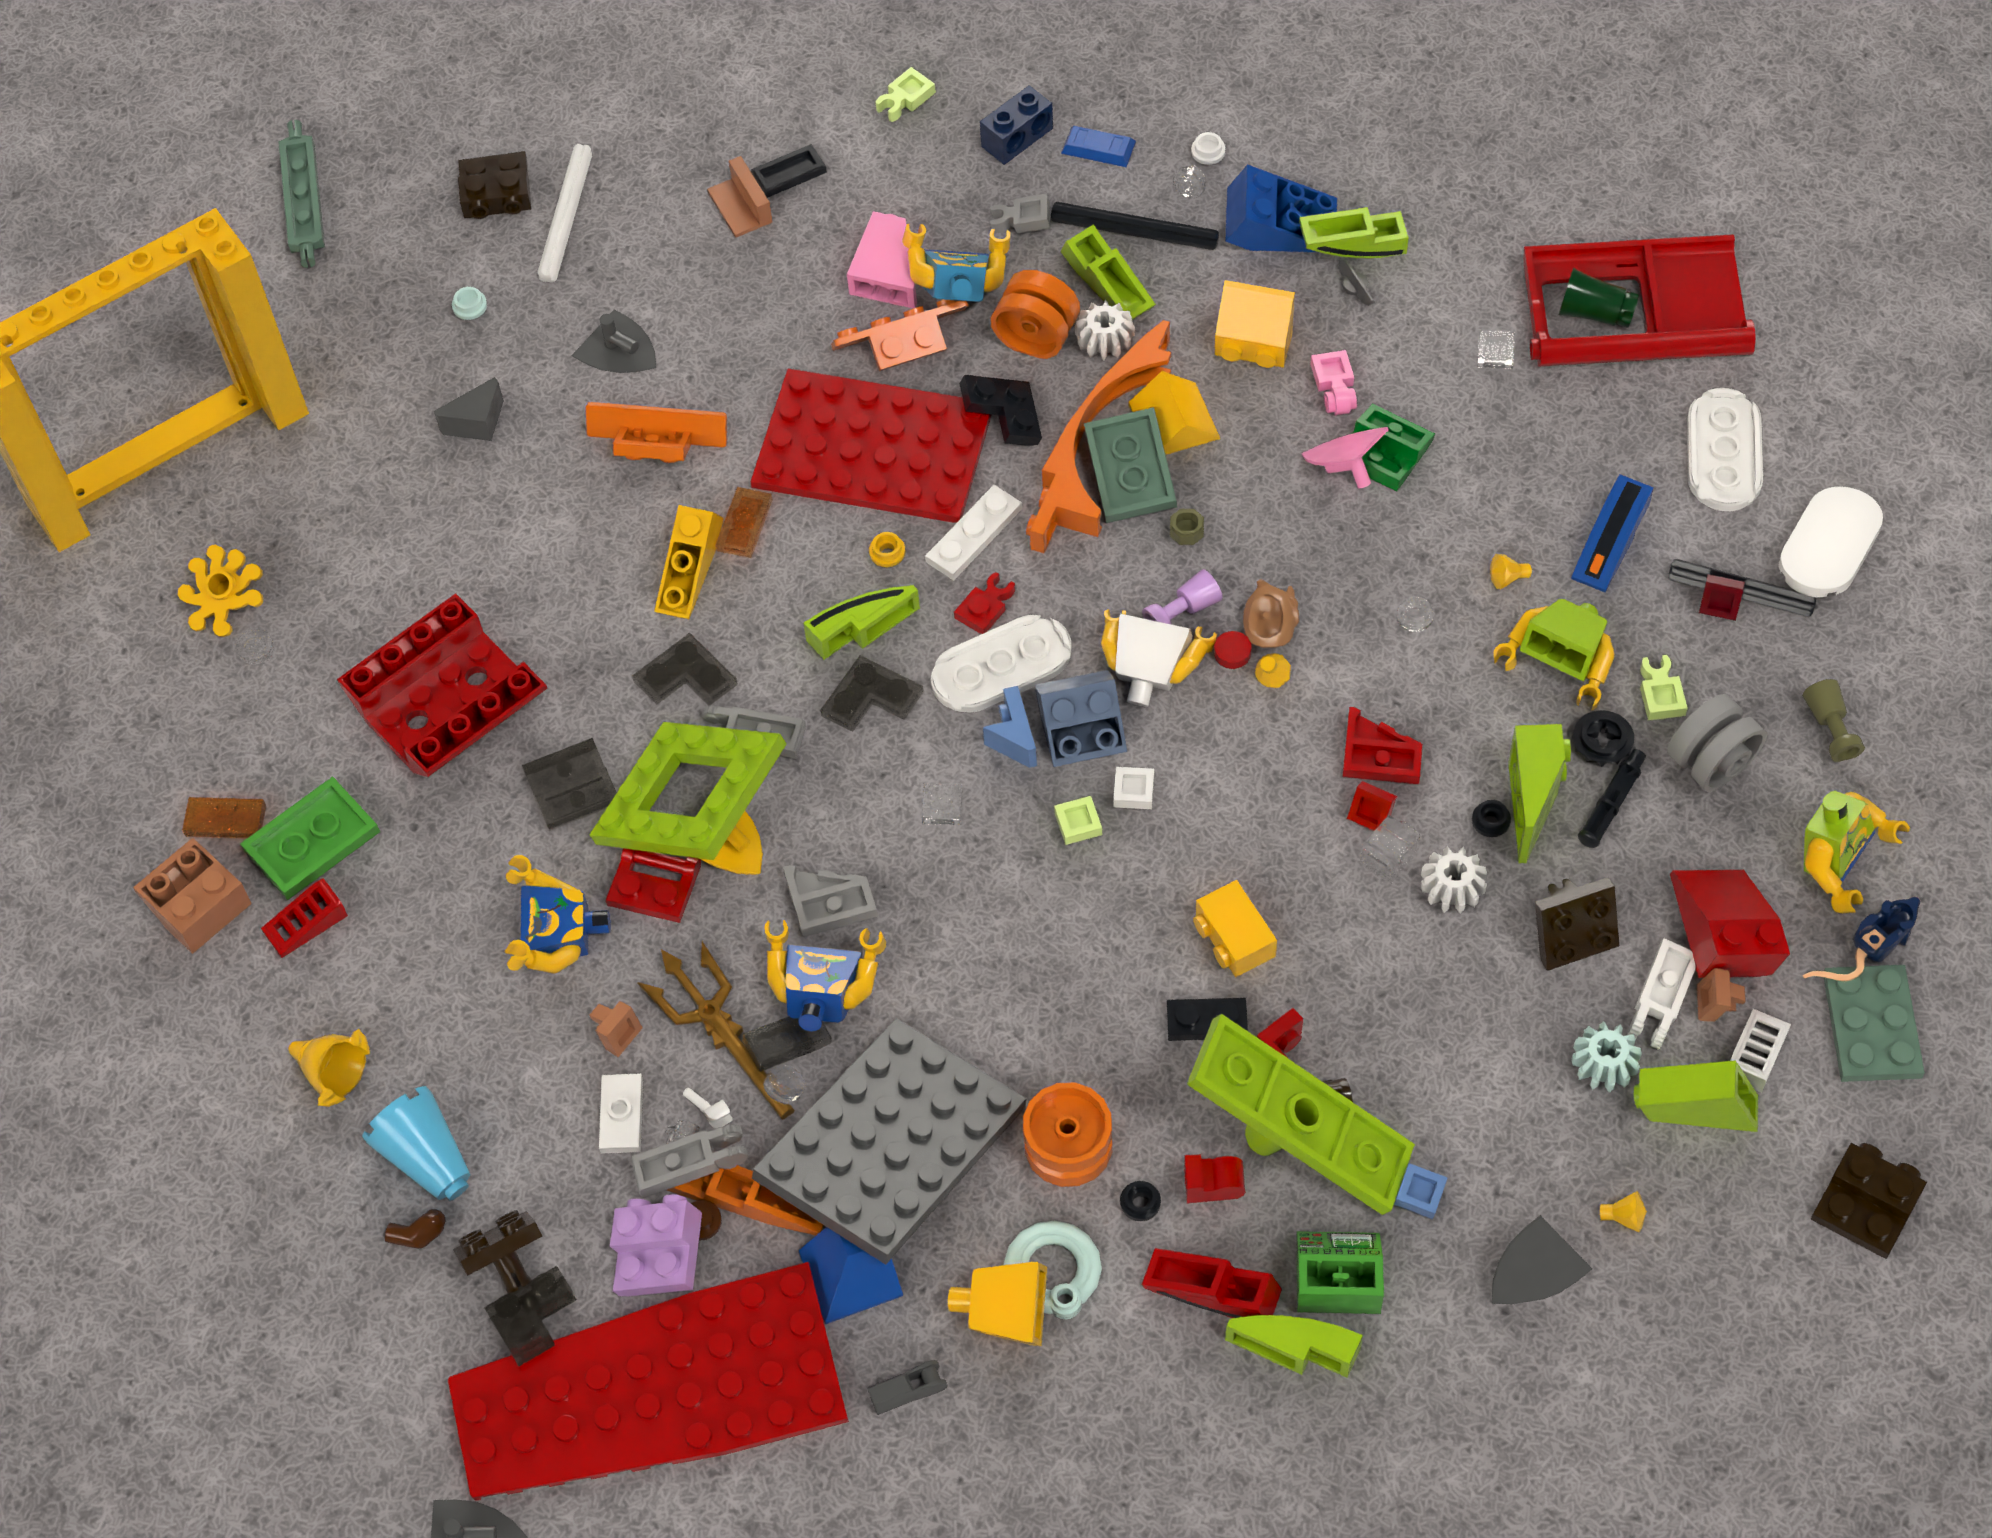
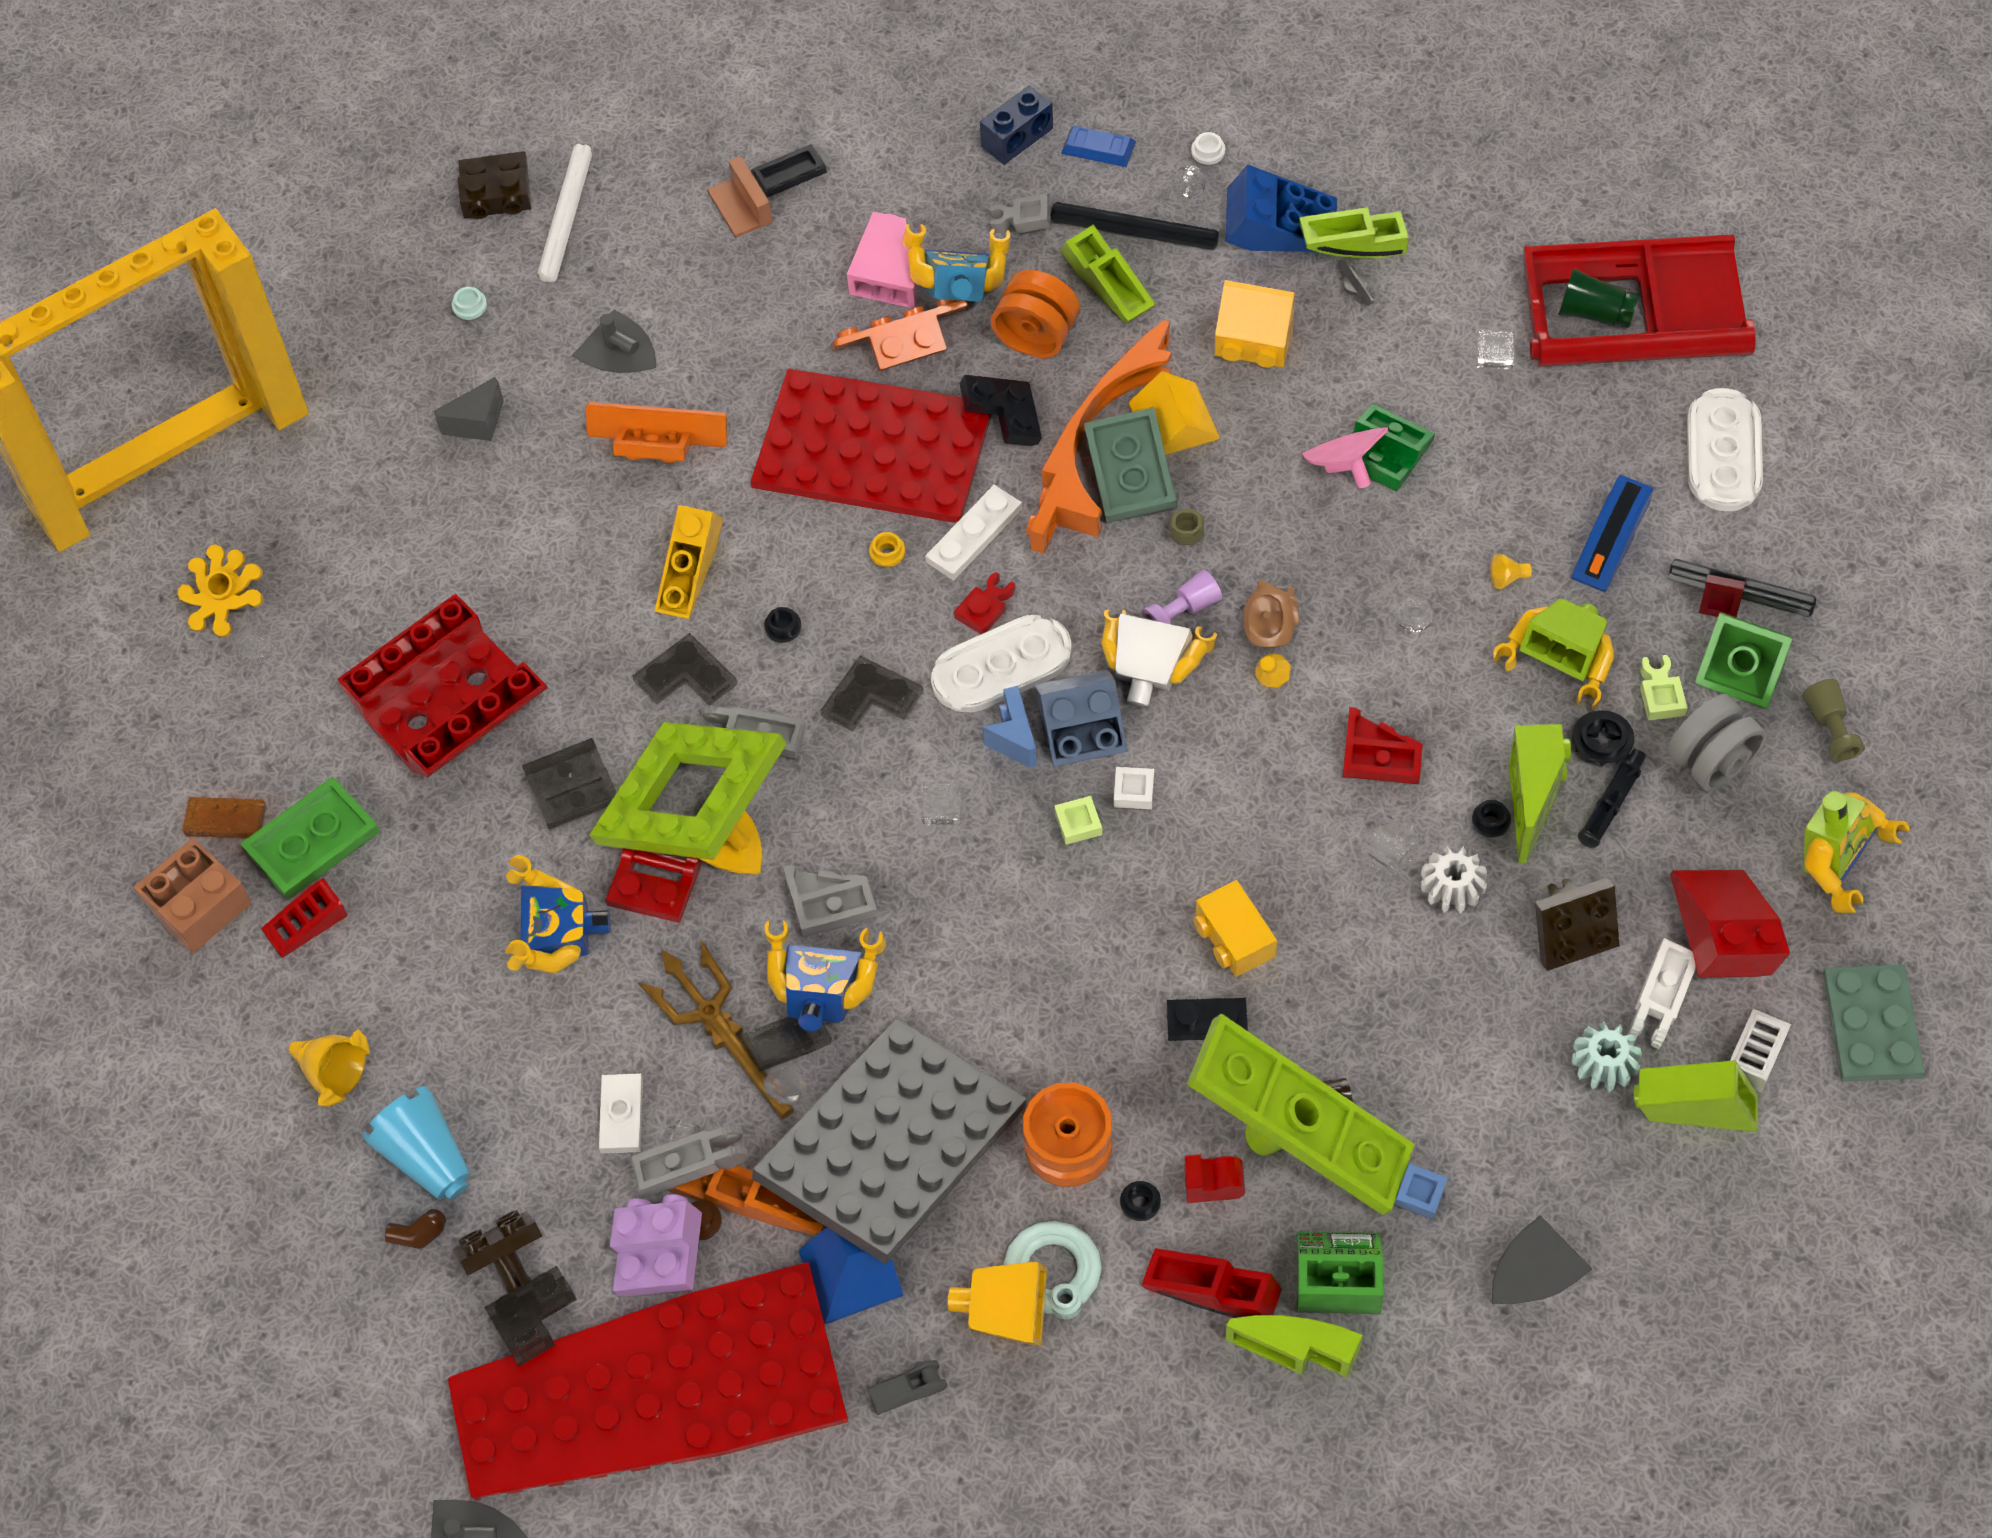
(301, 194): sand green plate -> none
(616, 1026): nougat tile -> none
(716, 1115): white hand -> none
(744, 522): clear orange plate -> none
(782, 625): none -> black plate
(860, 619): lime slope -> none
(906, 91): yellowish green plate -> none
(1104, 330): white gear -> none
(1232, 649): red tile -> none
(1284, 1032): red bracket -> none
(1334, 373): bright pink plate -> none
(1371, 805): red tile -> none
(1627, 1211): yellow rock -> none
(1718, 995): nougat tile -> none
(1744, 660): none -> bright green slope
(1830, 541): white tile -> none
(1869, 1199): dark brown plate -> none
(1879, 935): dark blue animal -> none

